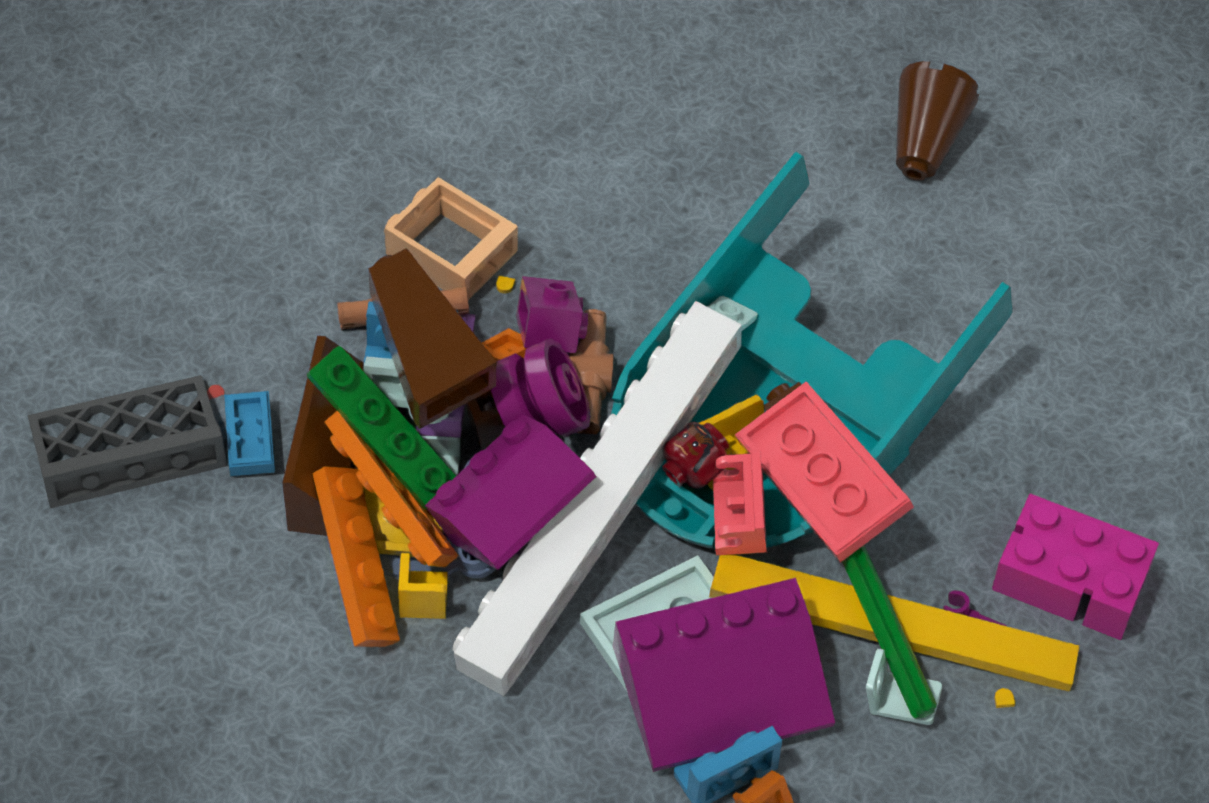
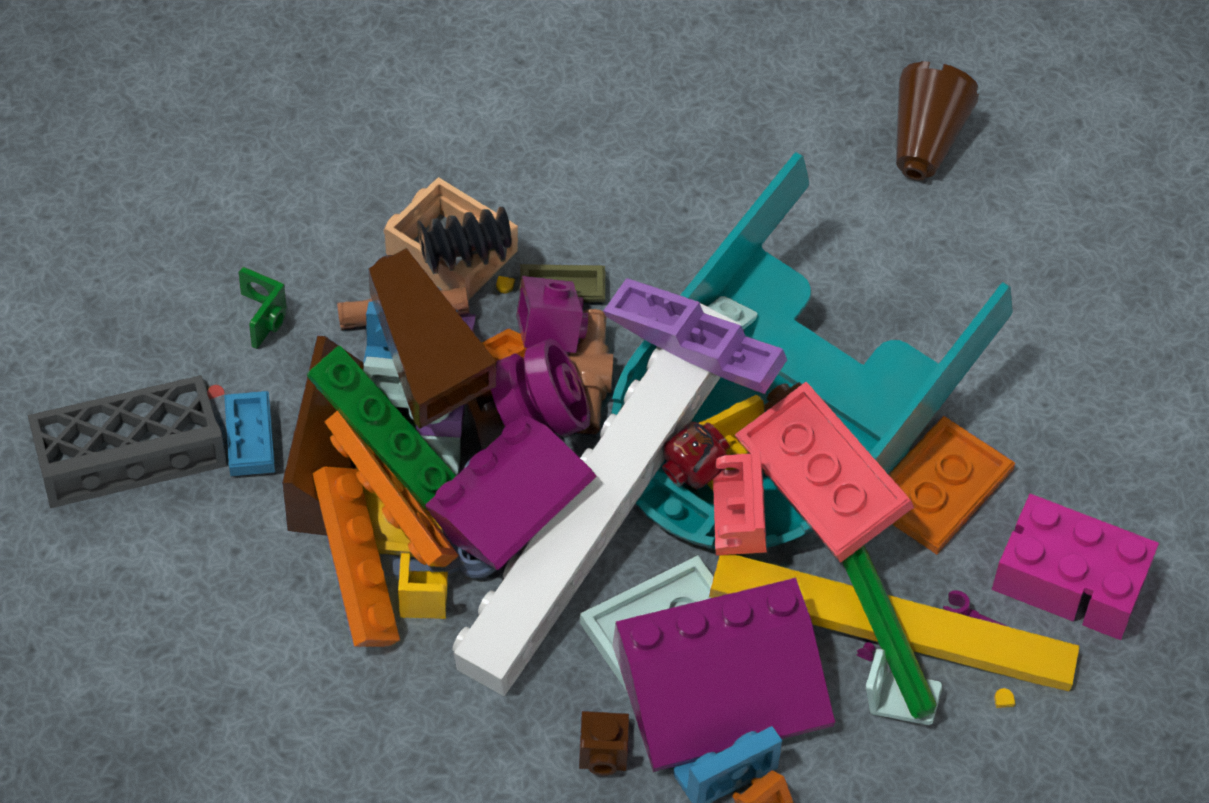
(272, 312): none -> green bracket
(465, 239): none -> black piece
(587, 279): none -> olive tile
(604, 742): none -> reddish brown bracket
(696, 337): none -> medium lavender slope
(867, 651): none -> magenta piece
(947, 482): none -> orange tile

